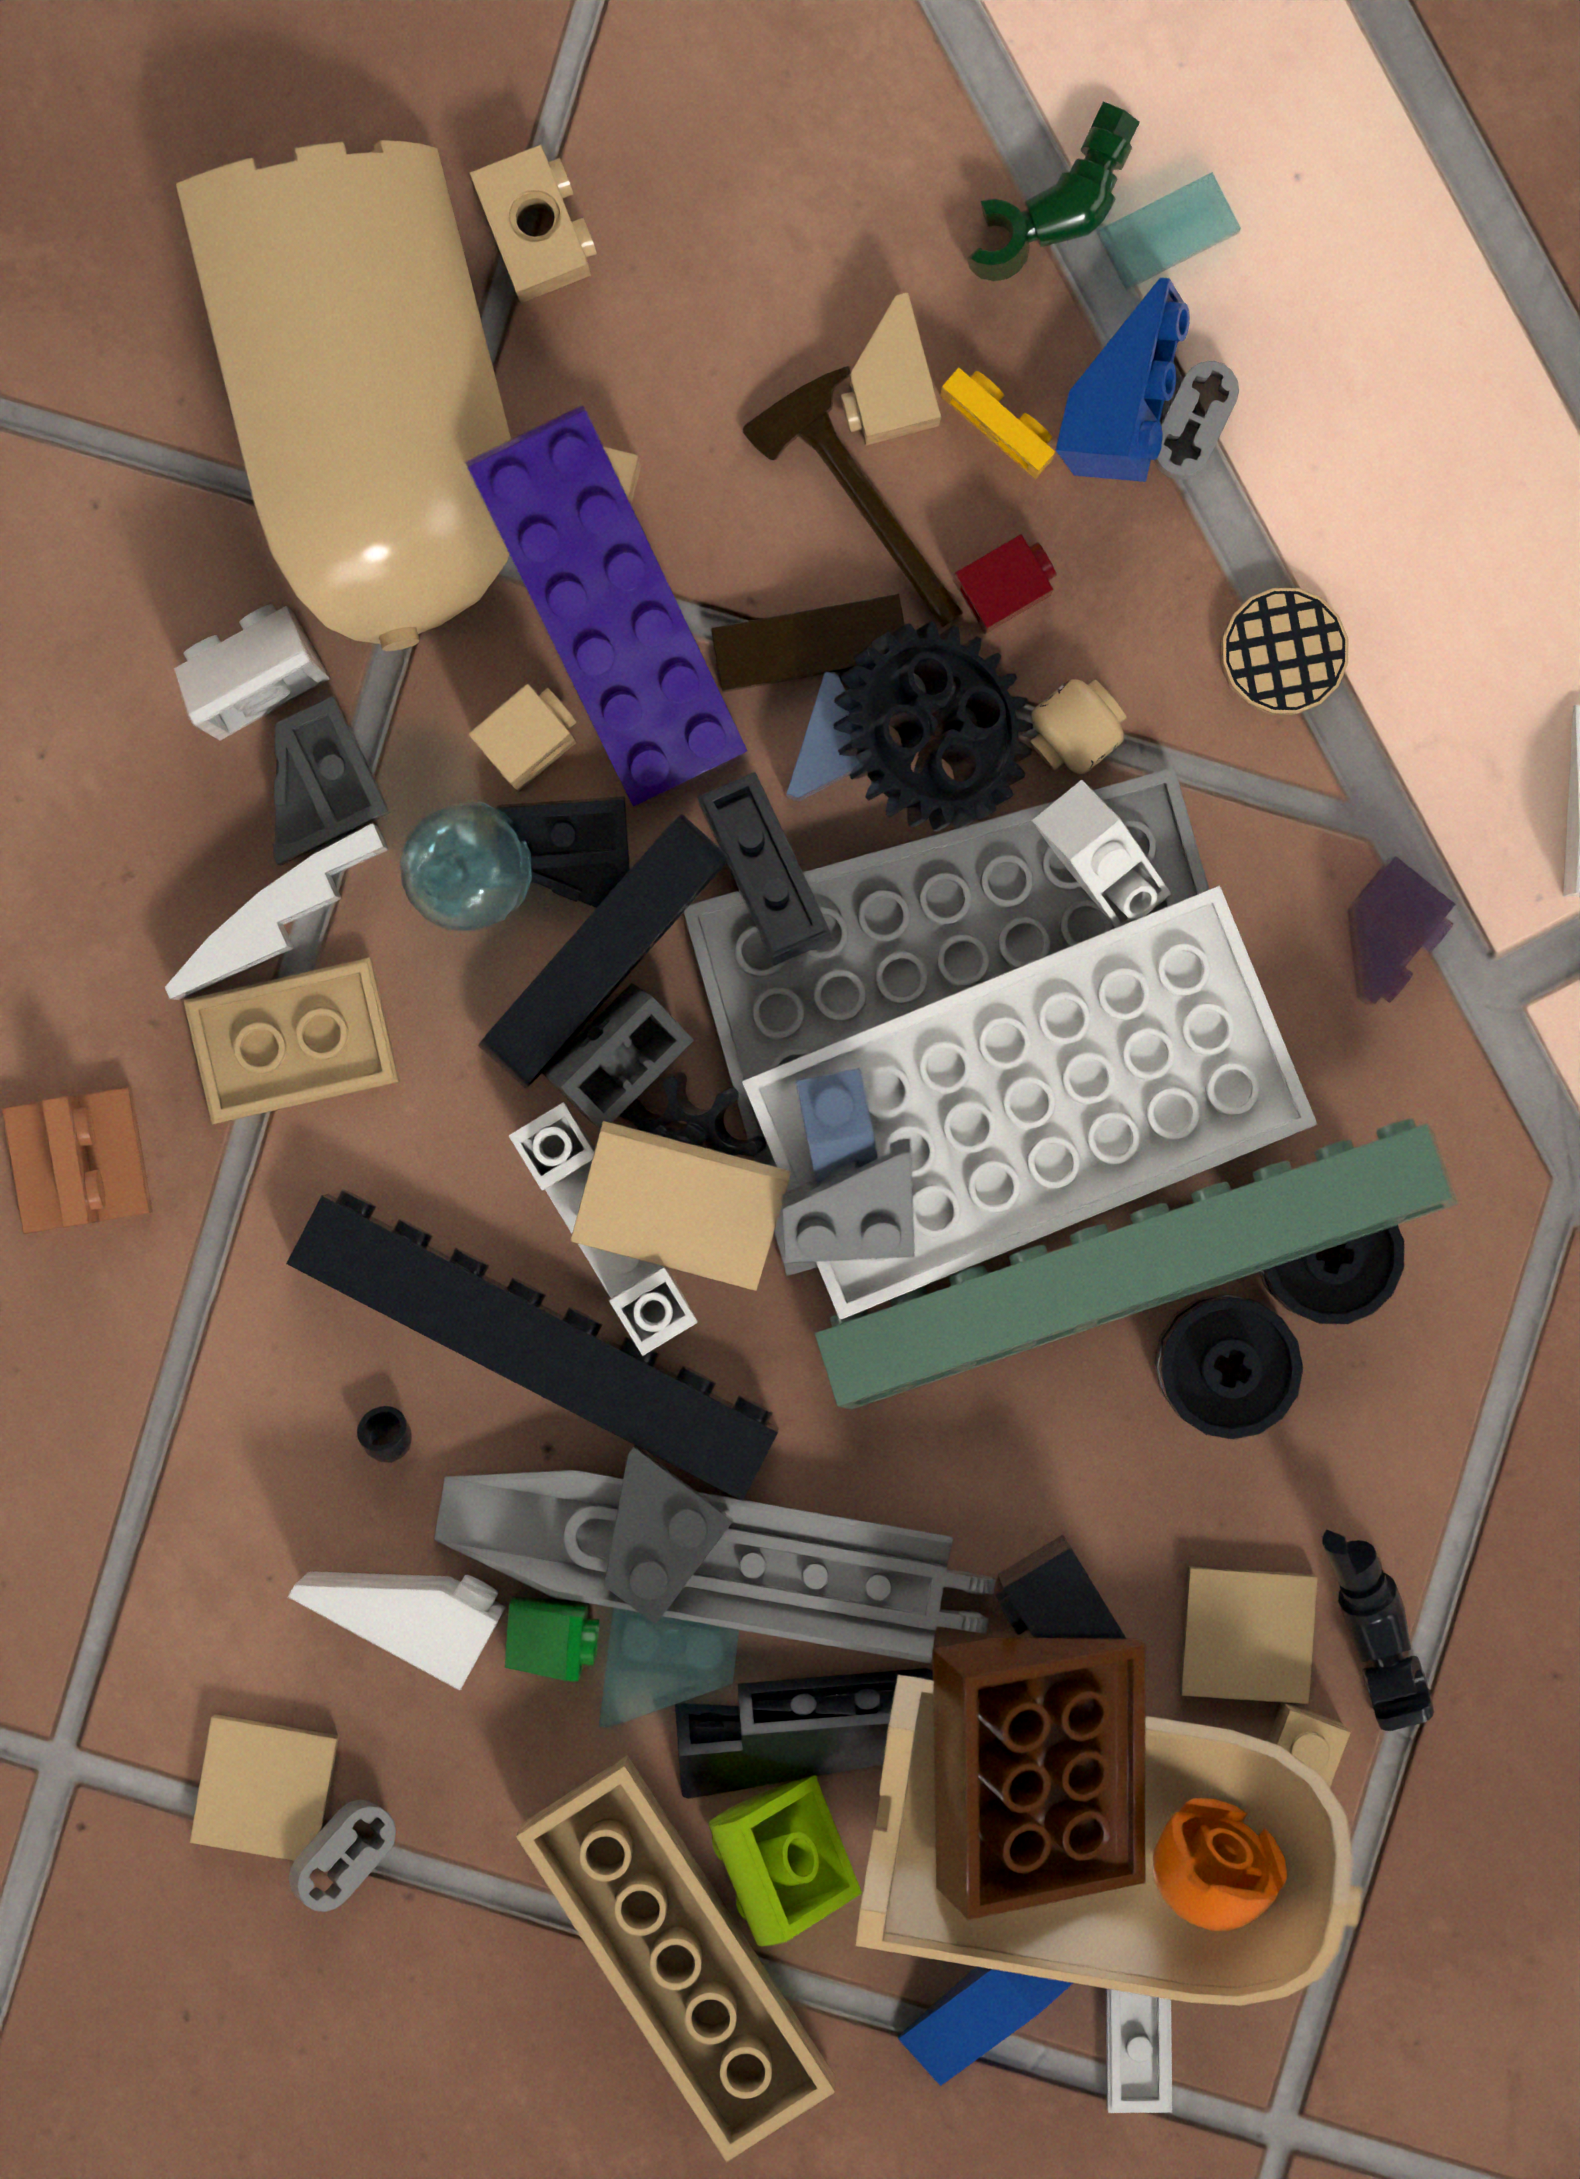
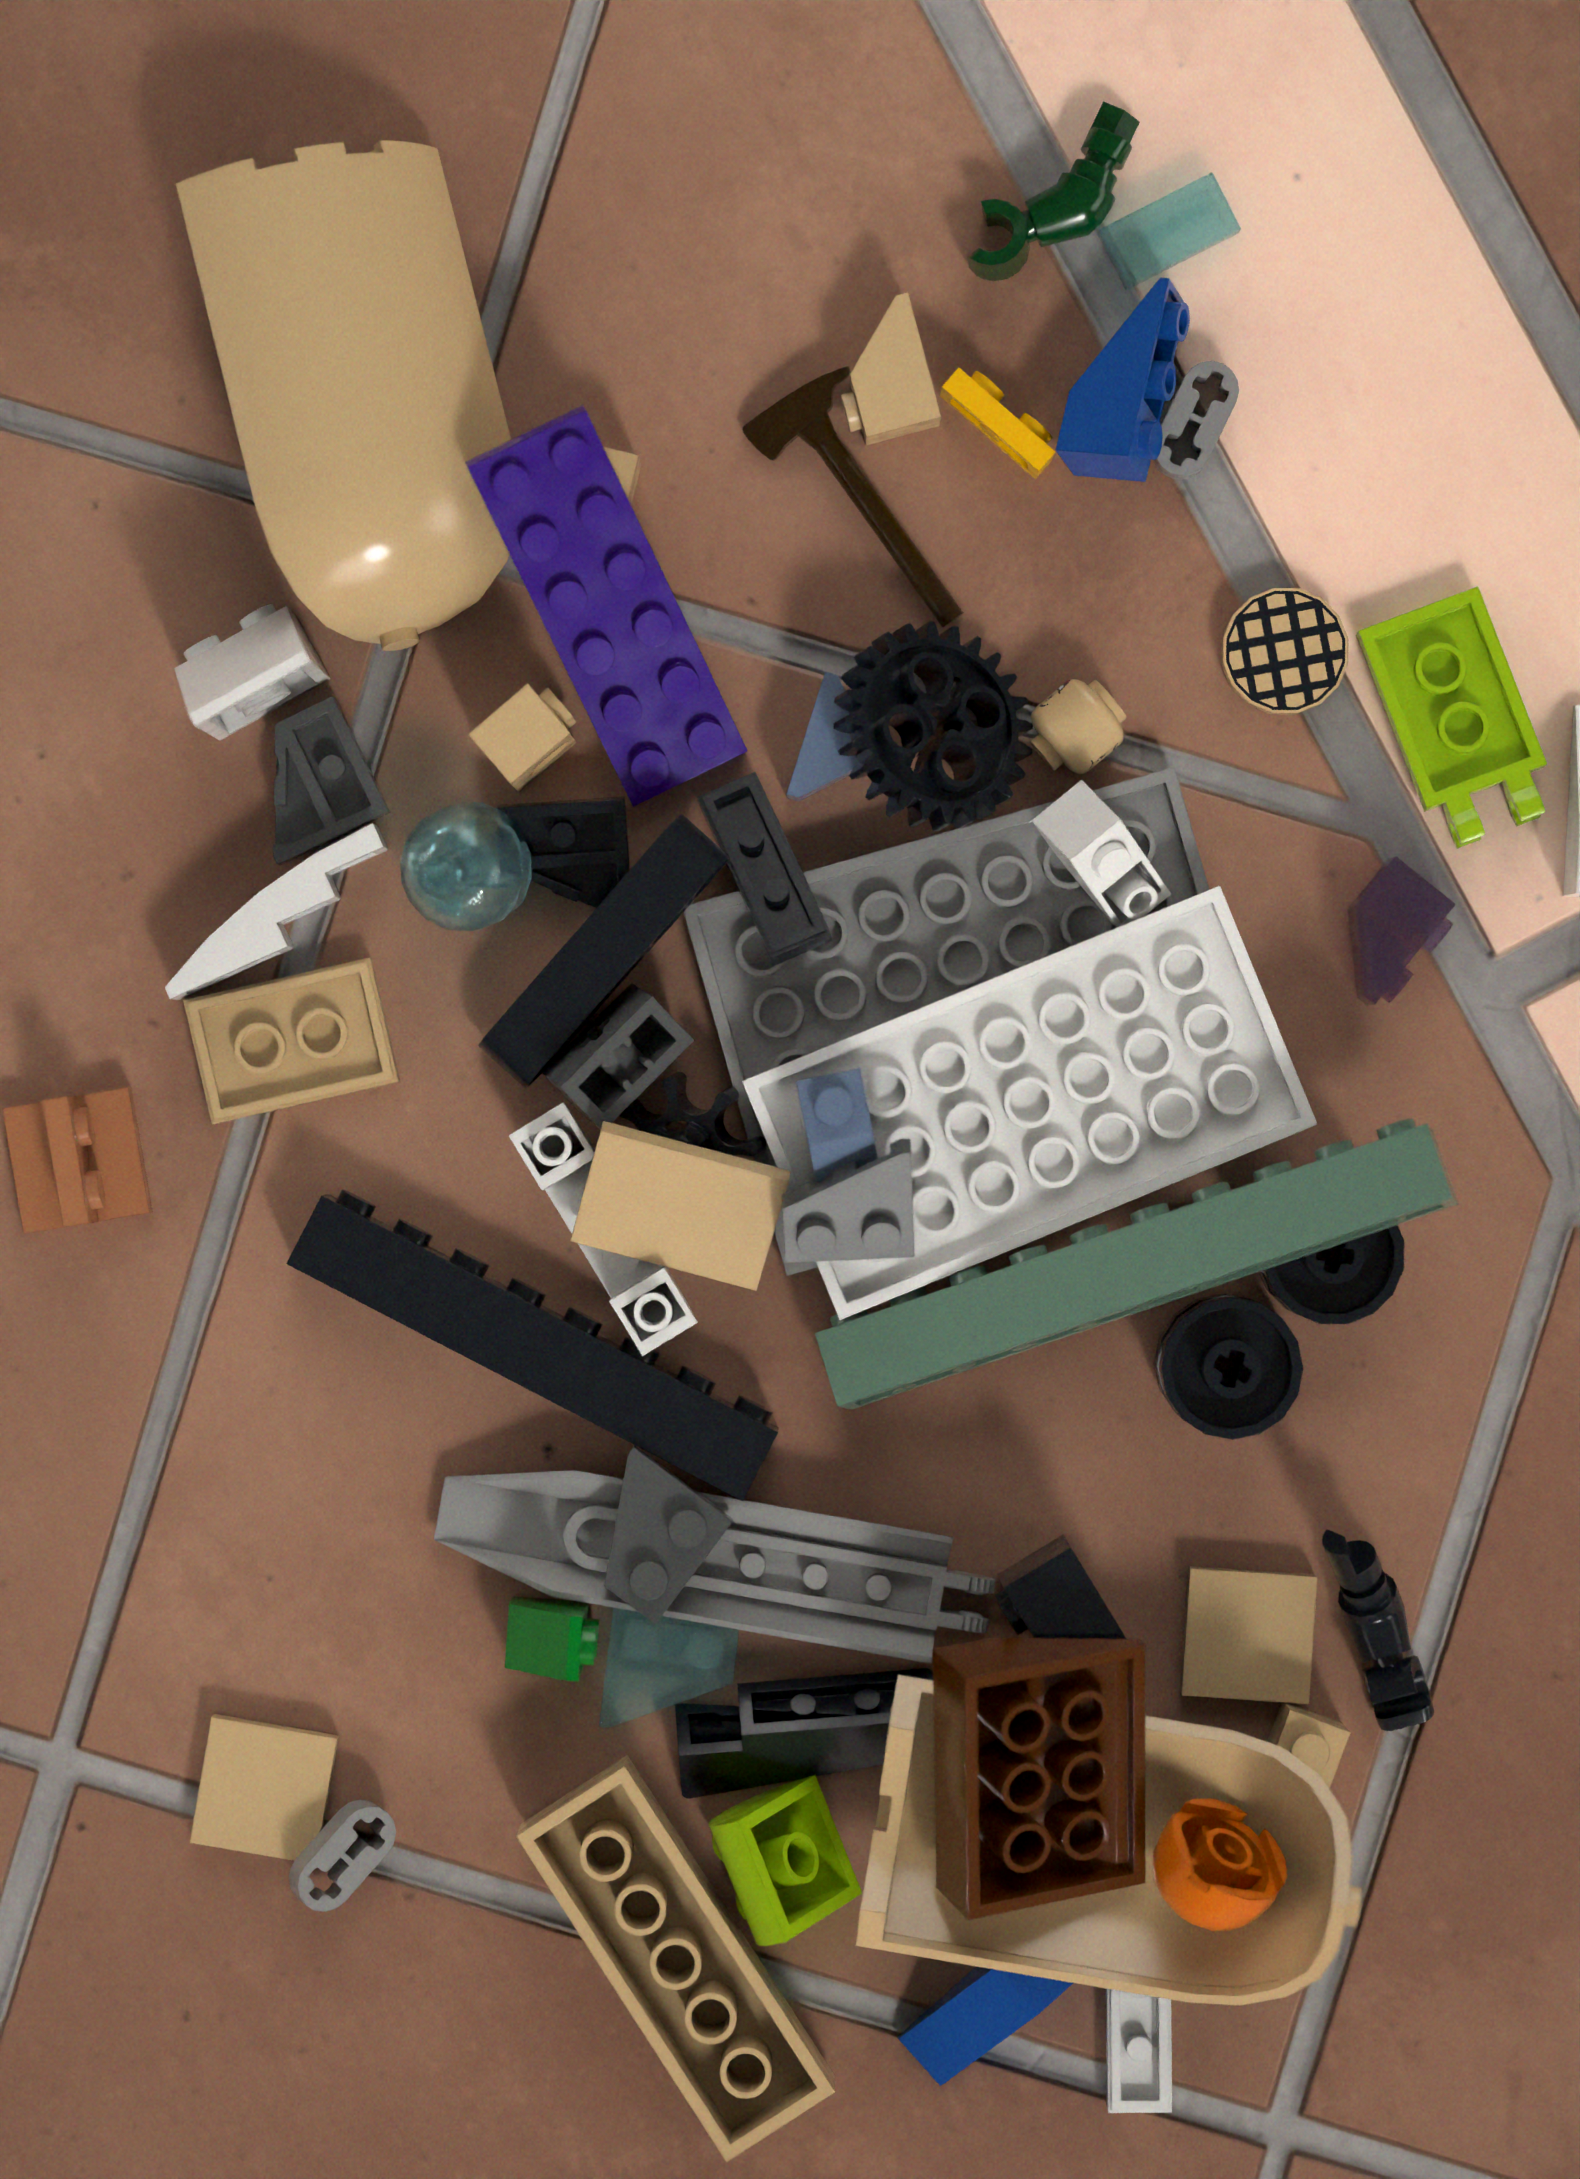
(384, 1434): black hinge -> none
(416, 1617): white slope -> none
(509, 191): tan brick -> none
(801, 642): dark brown tile -> none
(1005, 582): dark red brick -> none
(1455, 710): none -> lime tile

